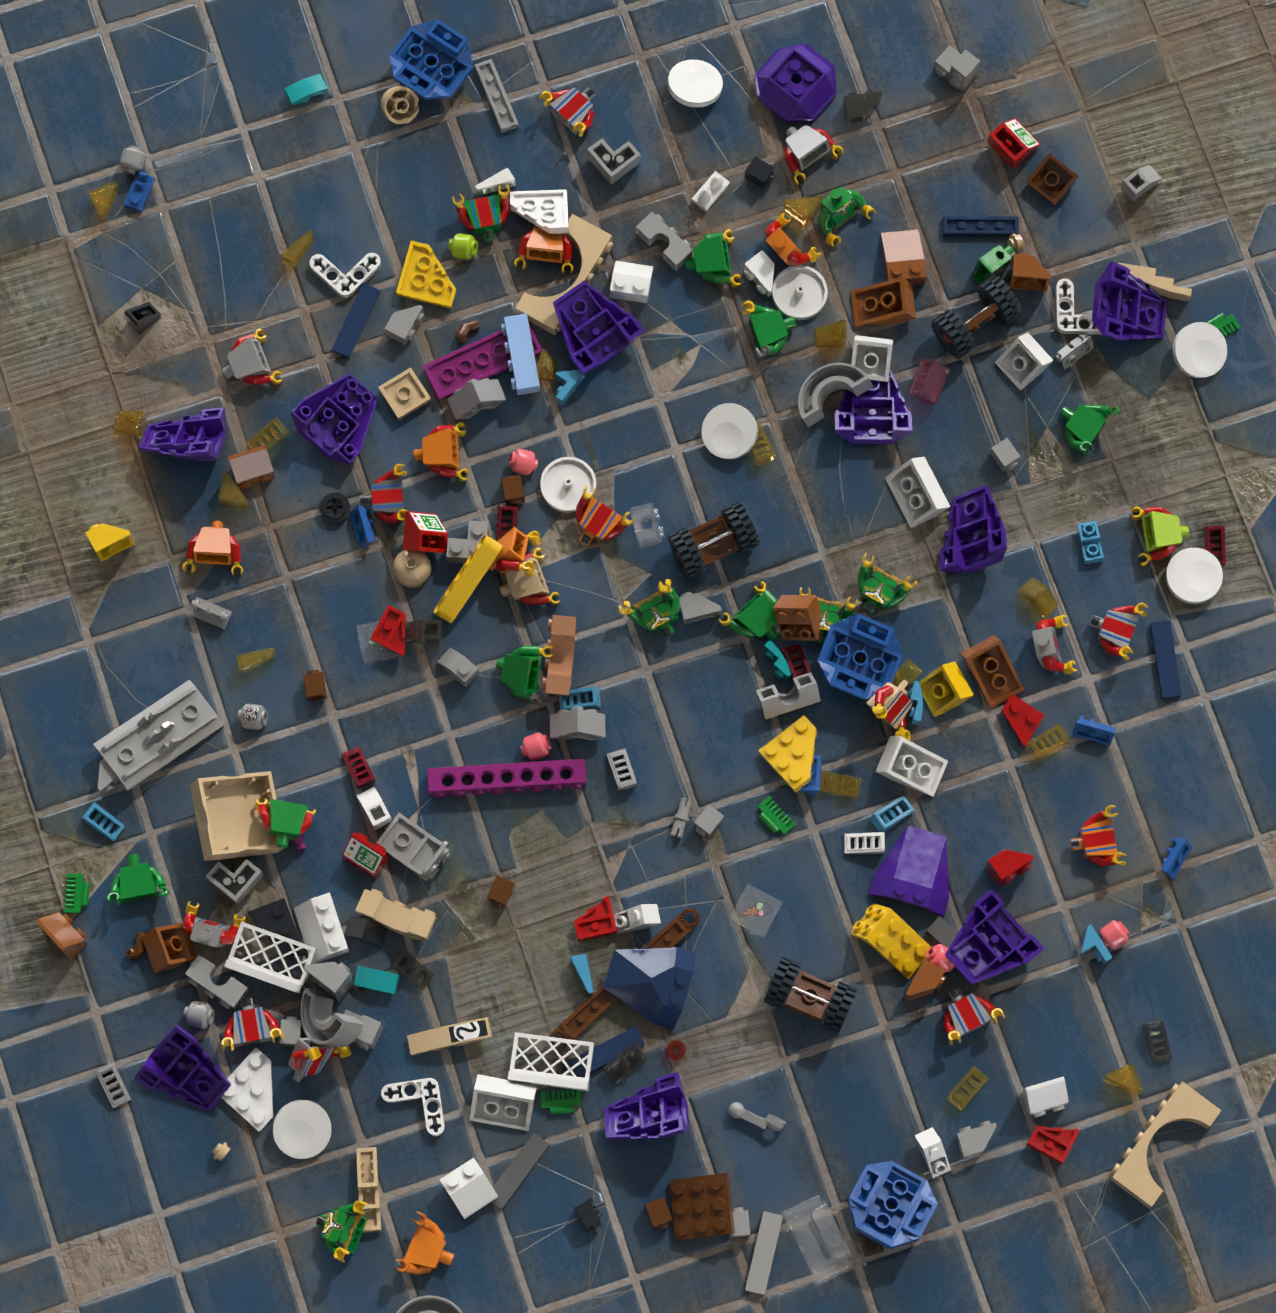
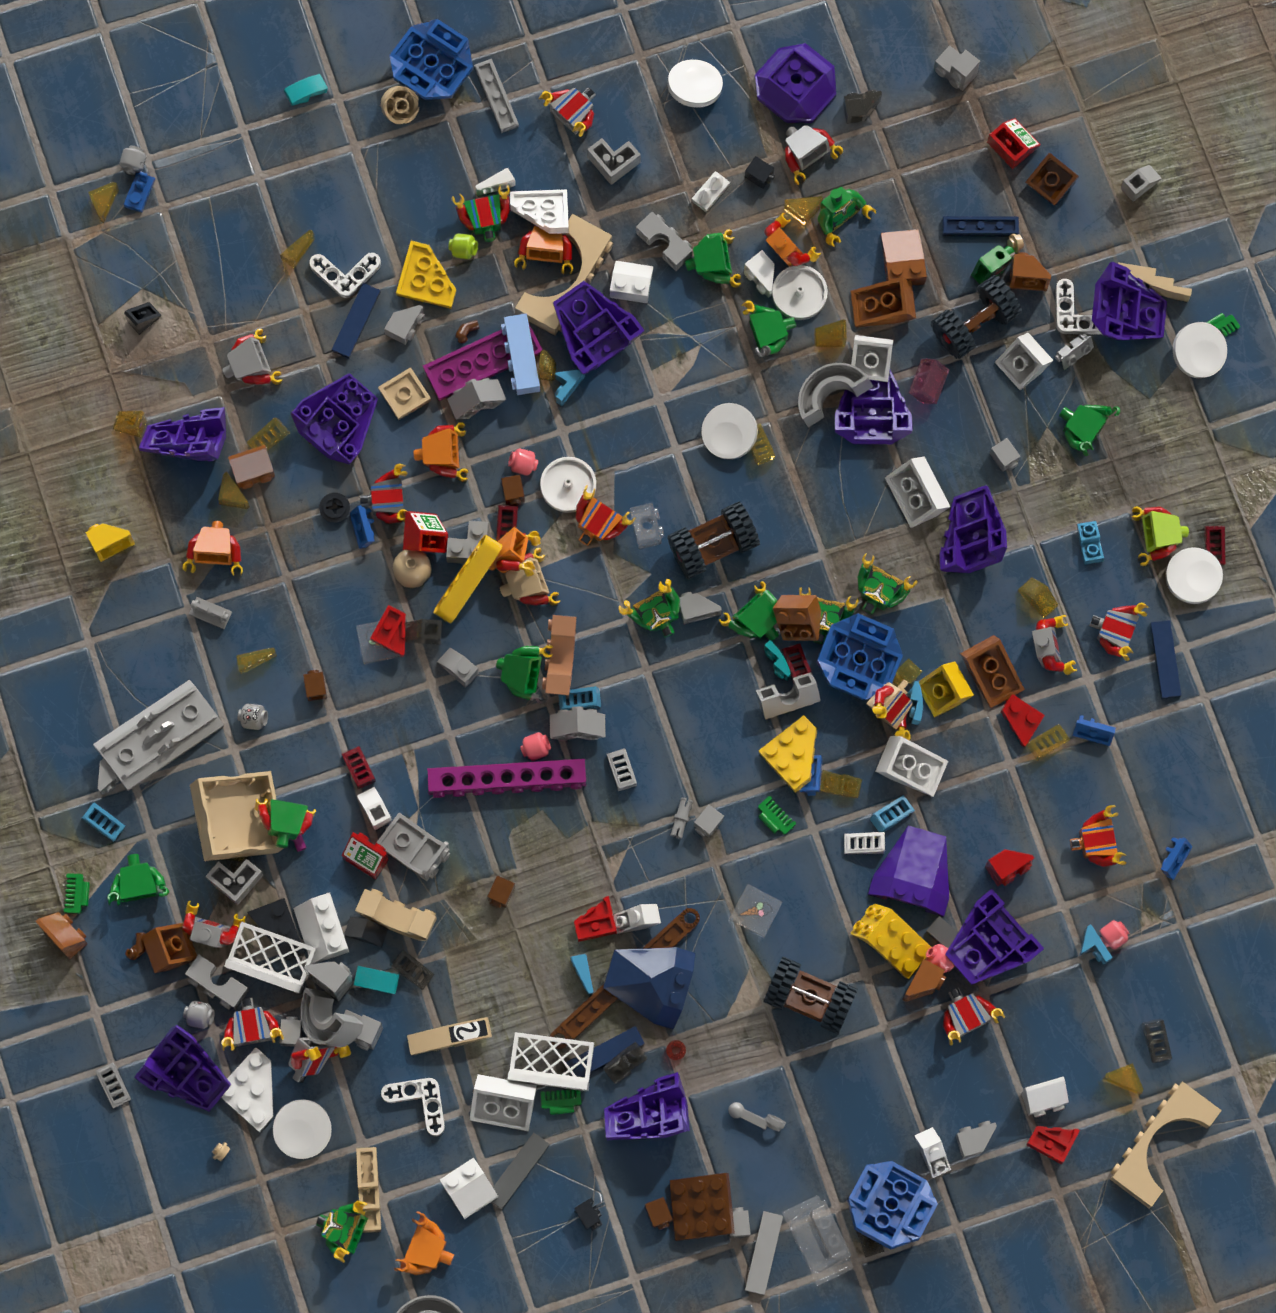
(959, 1097): clear yellow slope -> none

